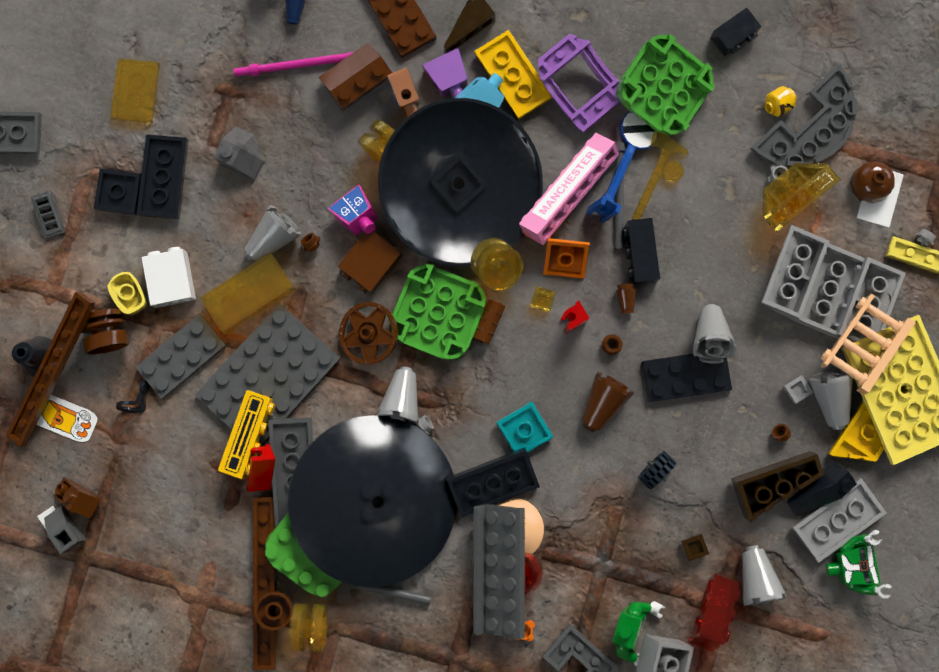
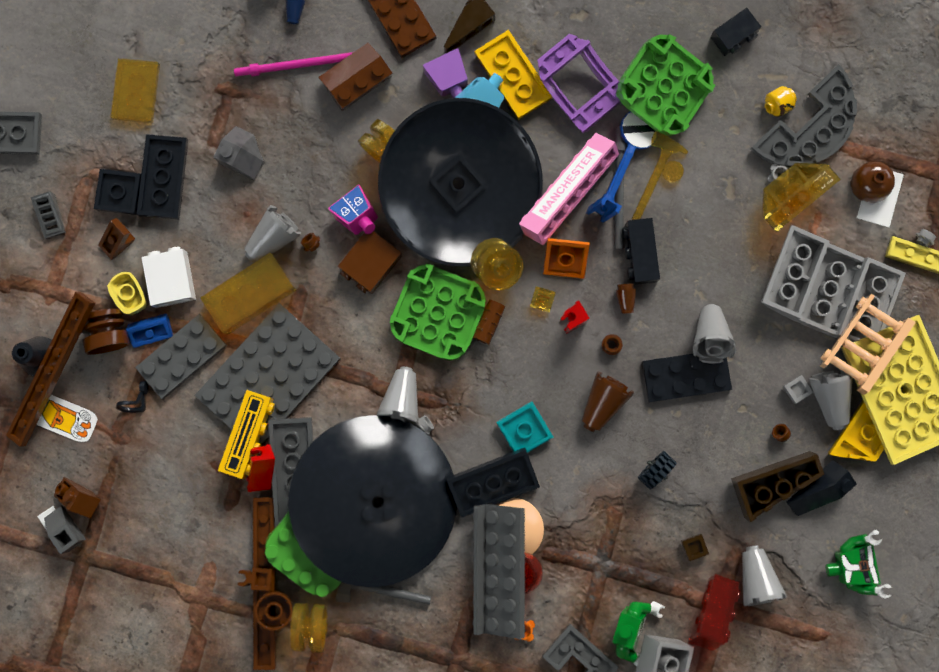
(115, 239): none -> reddish brown slope
(149, 330): none -> blue slope
(259, 579): none -> reddish brown plate
(368, 333): reddish brown wheel -> none
(401, 84): nougat torso -> none
(838, 521): light grey plate -> none

